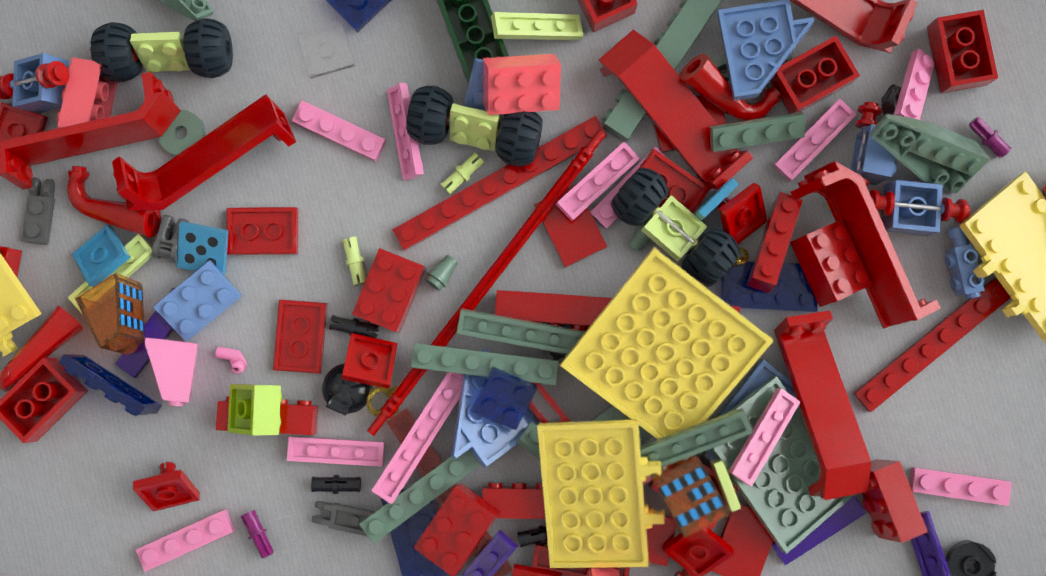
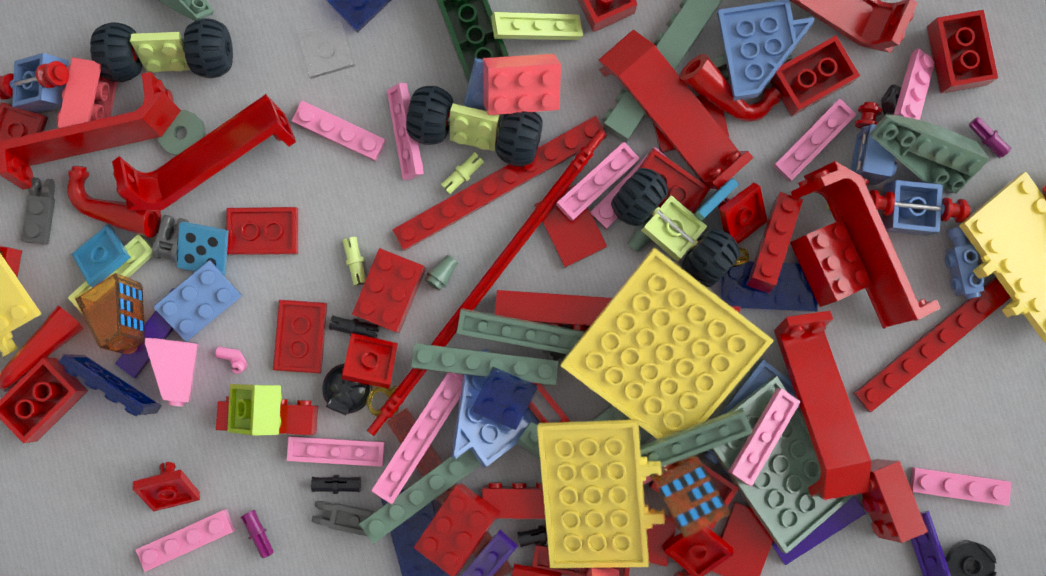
(725, 485): yellowish green tile -> none
(757, 131): sand green plate -> none

